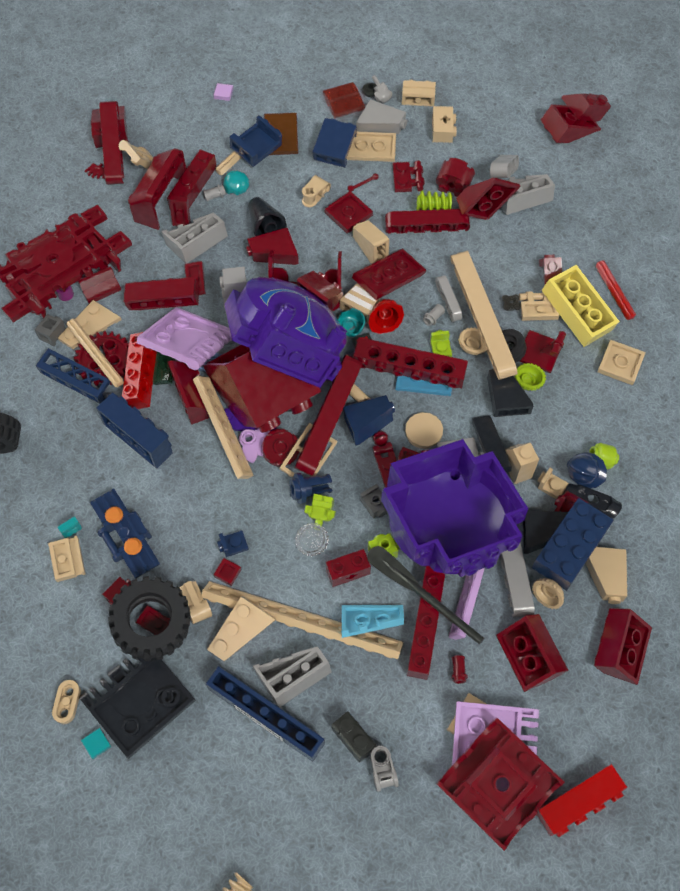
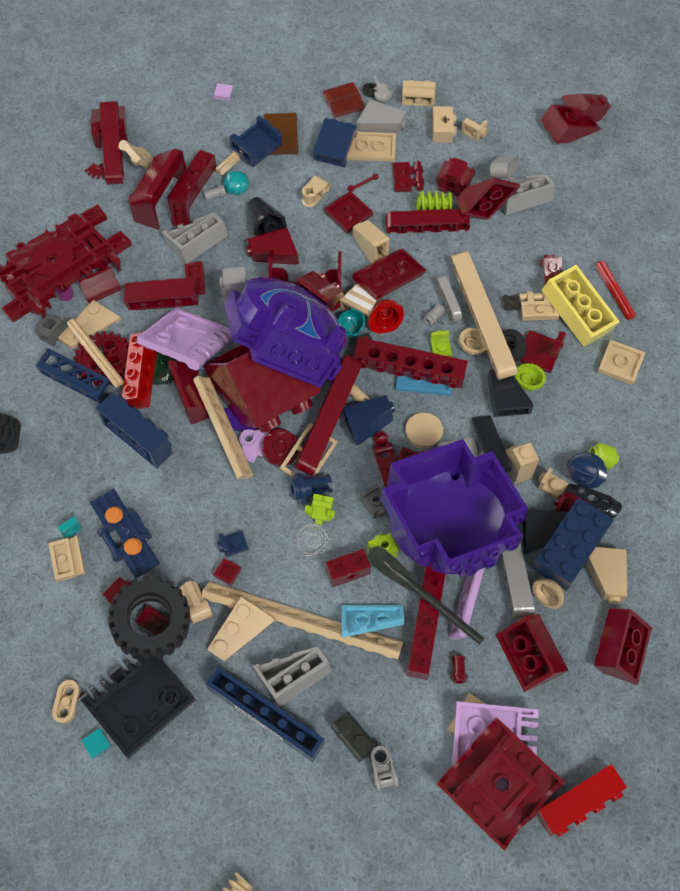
(474, 130): none -> tan bracket

